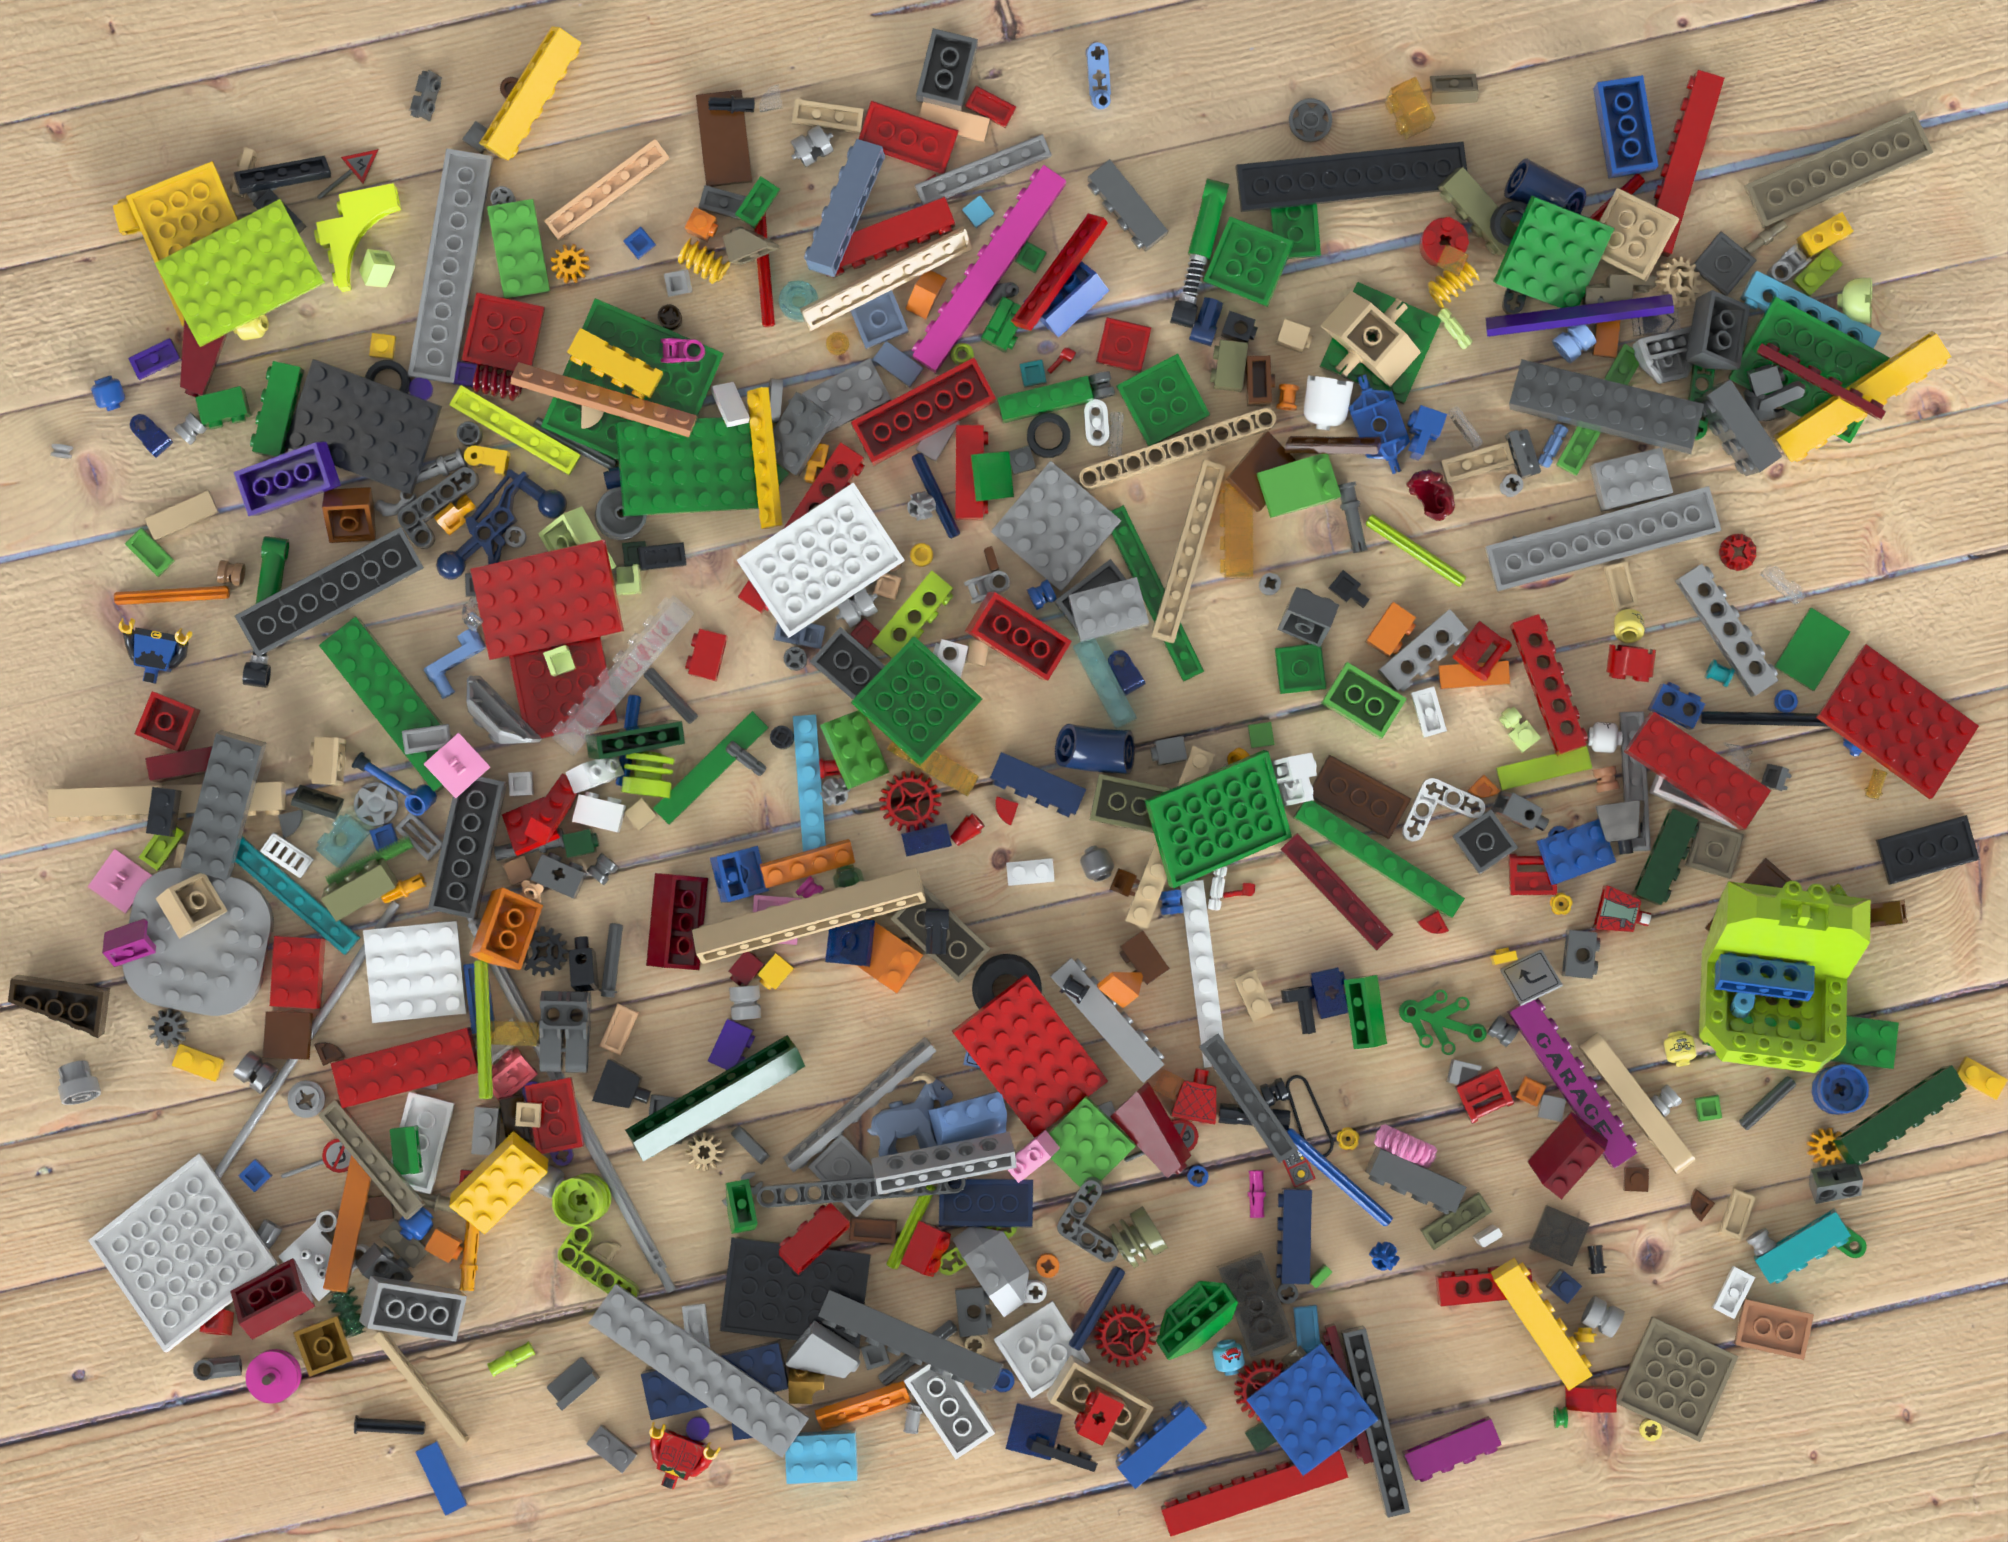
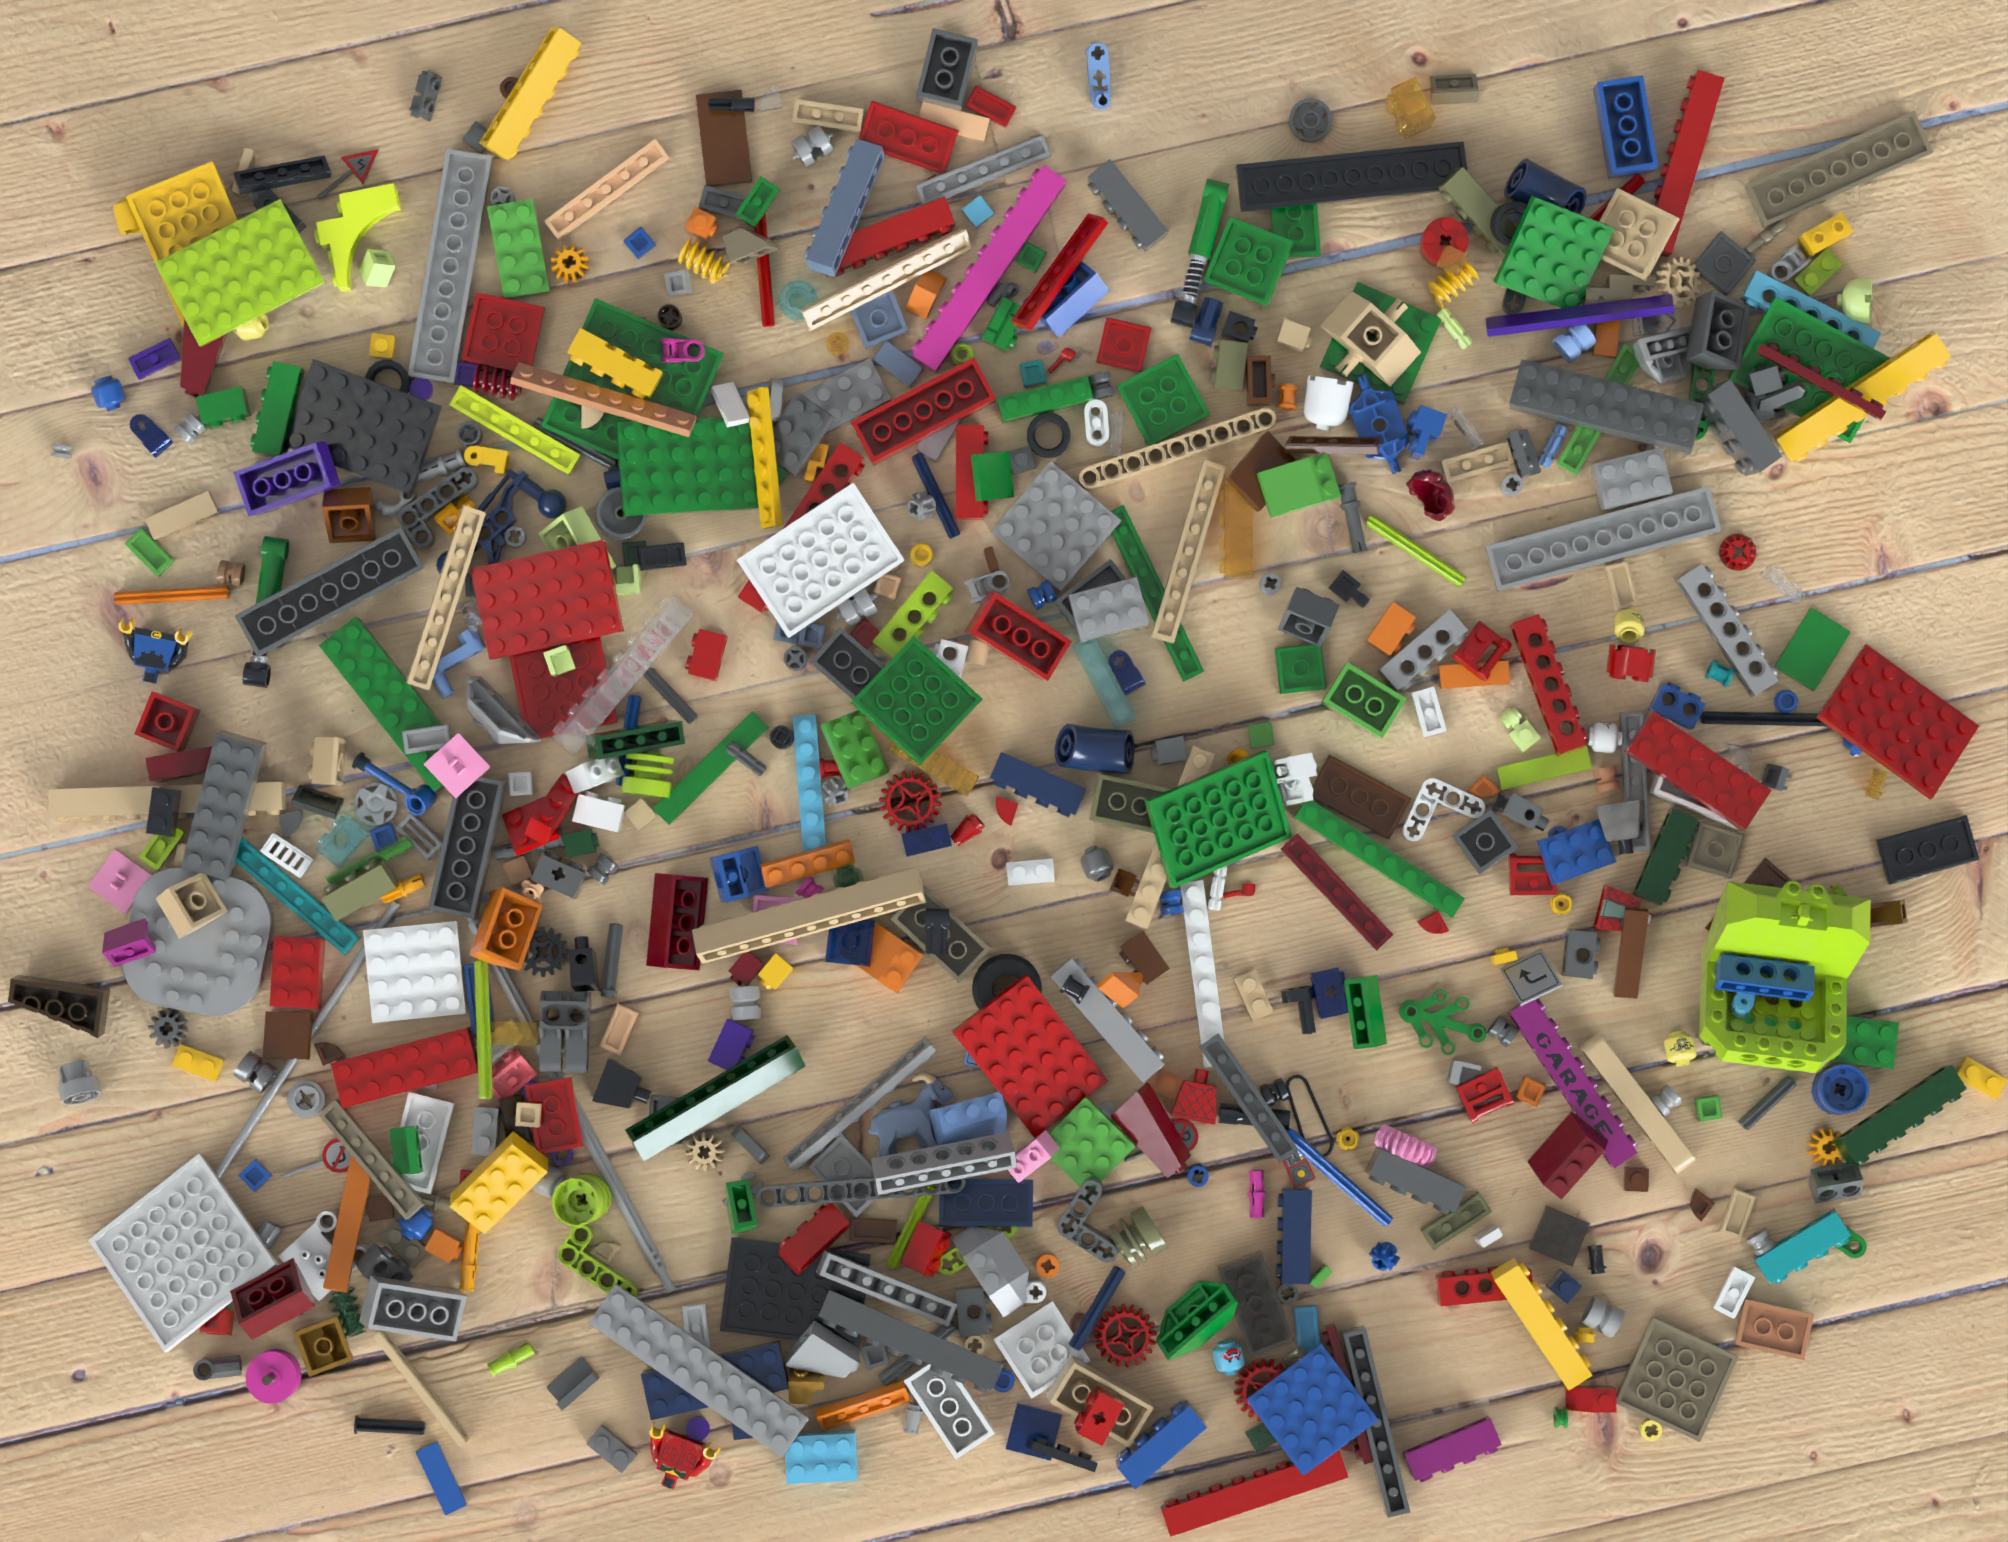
(445, 597): none -> tan plate
(886, 1288): none -> light grey brick
(1551, 1107): light grey tile -> none
(1631, 952): none -> reddish brown tile

